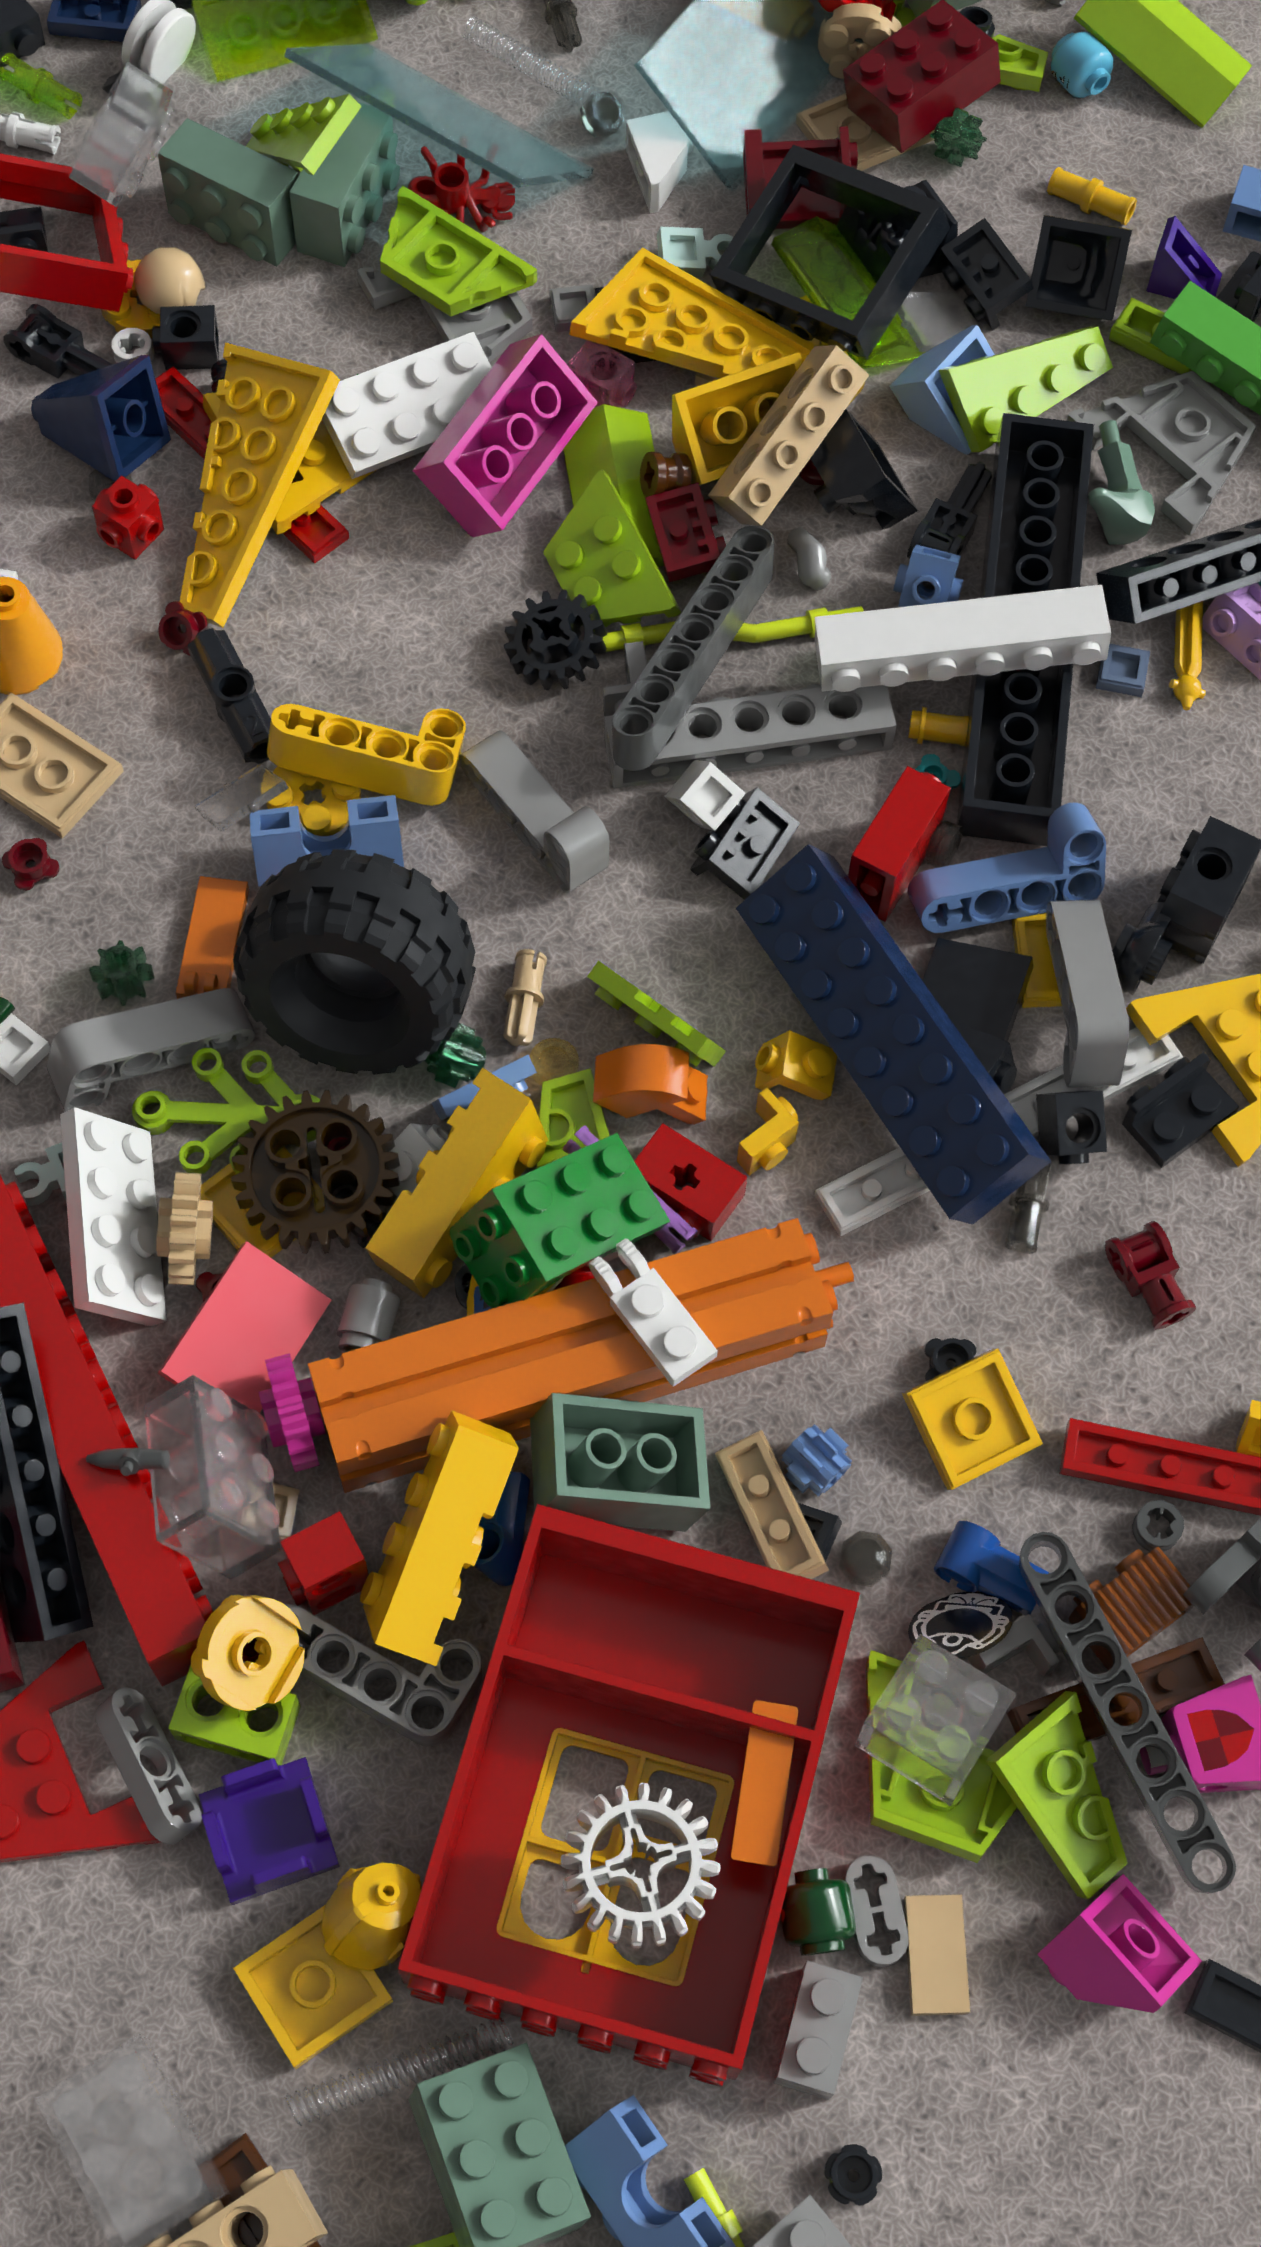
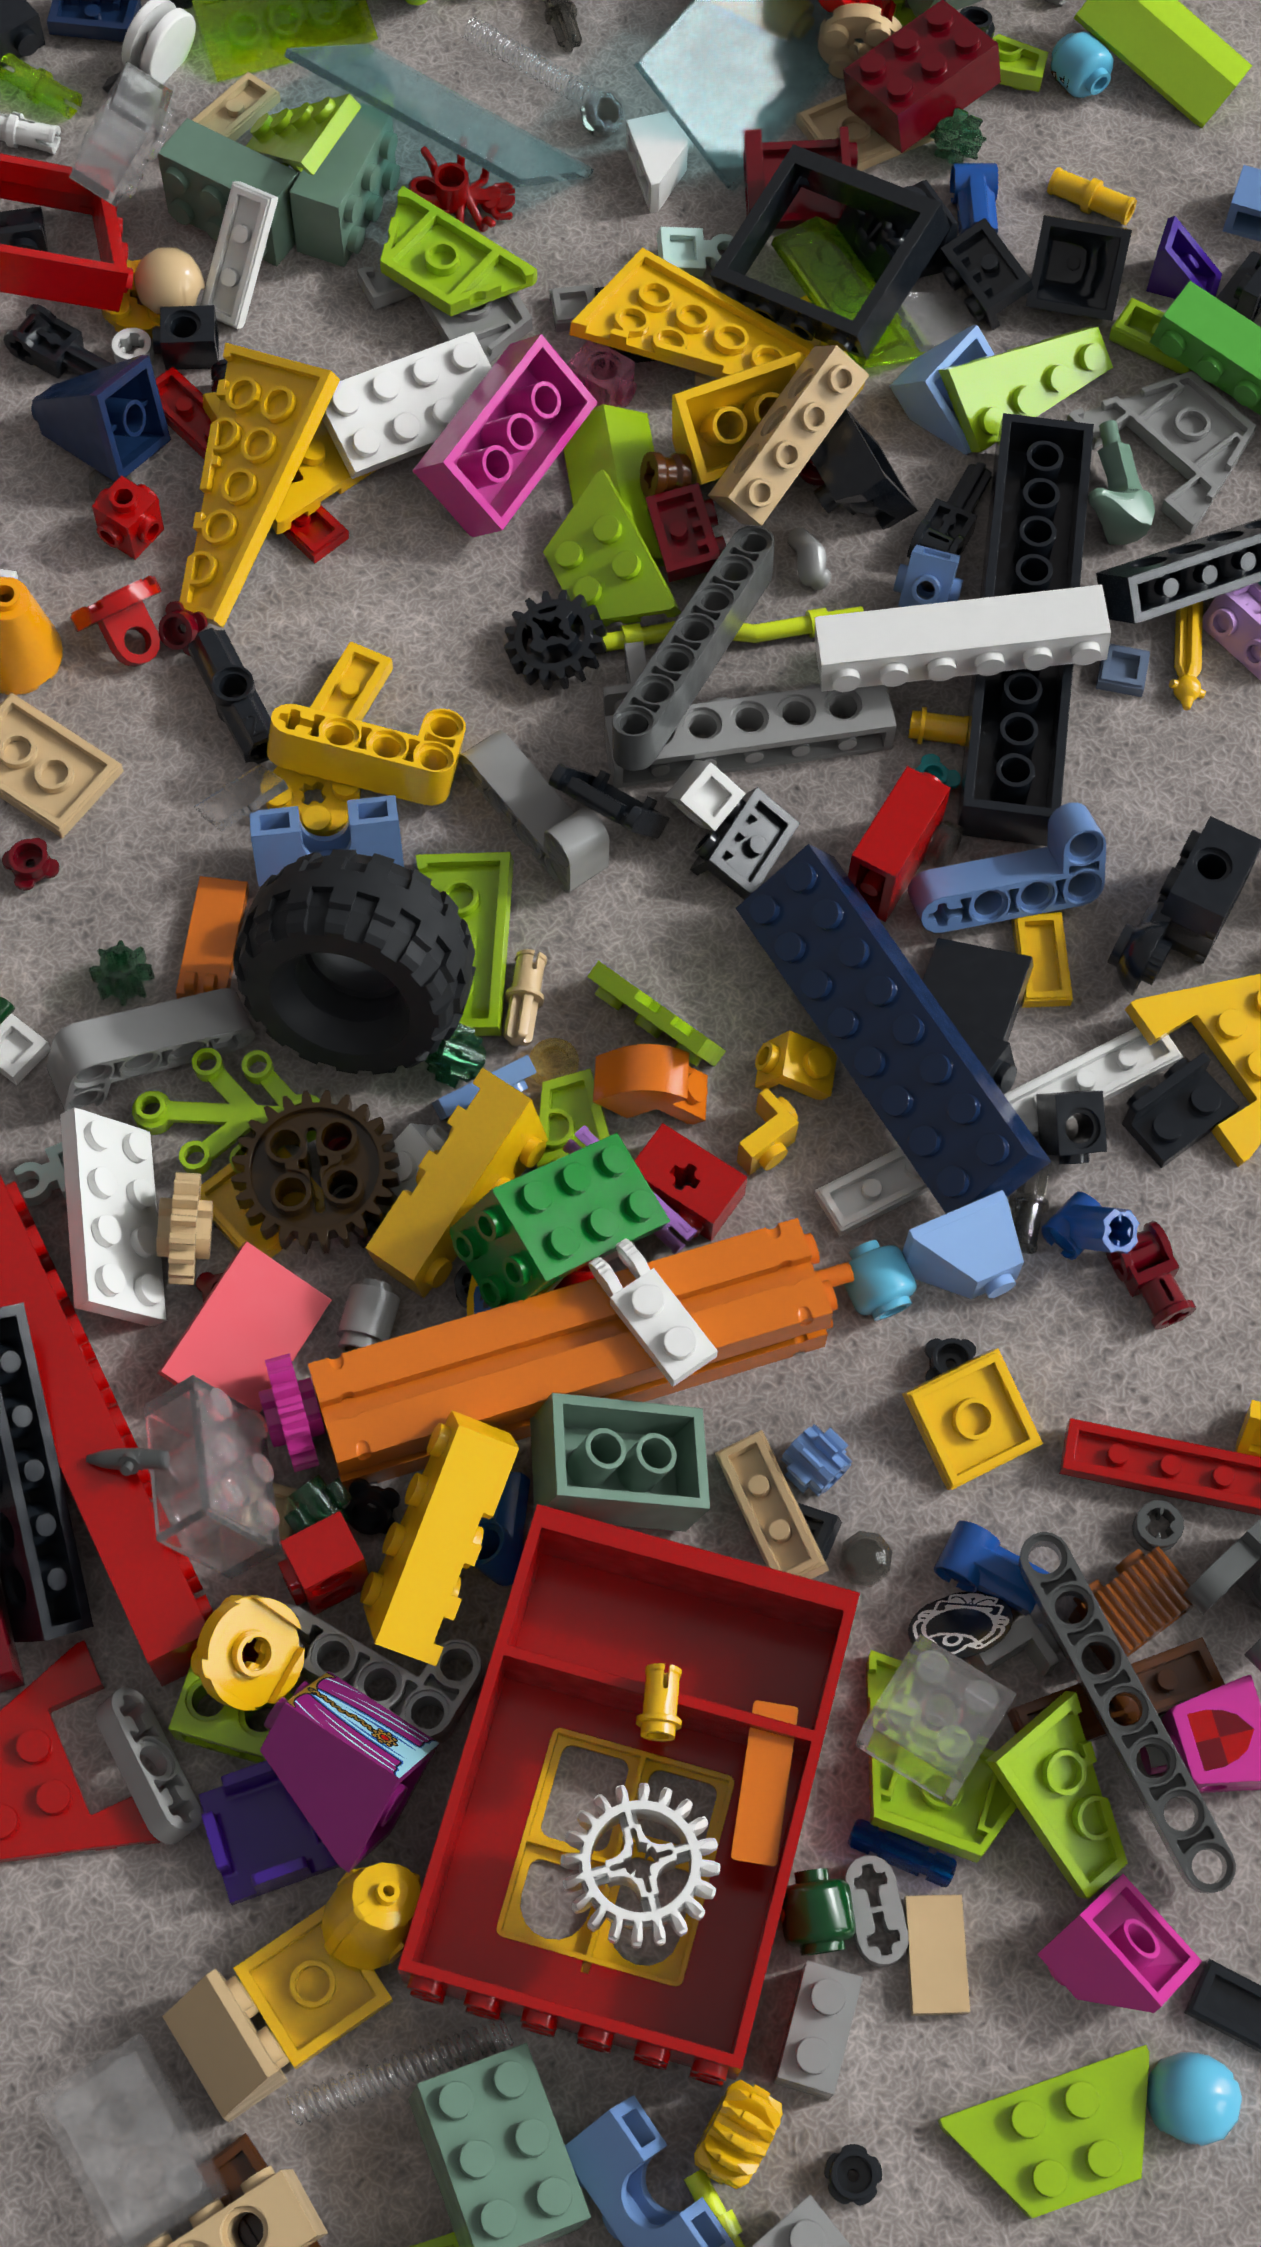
(122, 612): none -> red tile
(224, 2045): none -> tan slope
(239, 107): none -> tan tile
(239, 253): none -> white tile
(316, 1502): none -> clear green gear
(345, 1764): none -> magenta slope
(354, 682): none -> yellow plate
(366, 1518): none -> black plate
(482, 891): none -> lime wing
(609, 801): none -> black container
(660, 1704): none -> yellow pin
(738, 2134): none -> yellow gear
(880, 1281): none -> medium azure head
(902, 1853): none -> clear blue axle
(968, 1249): none -> light blue slope
(974, 193): none -> blue piece
(1062, 2134): none -> lime wing
(1088, 993): light grey beam -> none
(1089, 1226): none -> blue piece
(1193, 2098): none -> medium azure hair

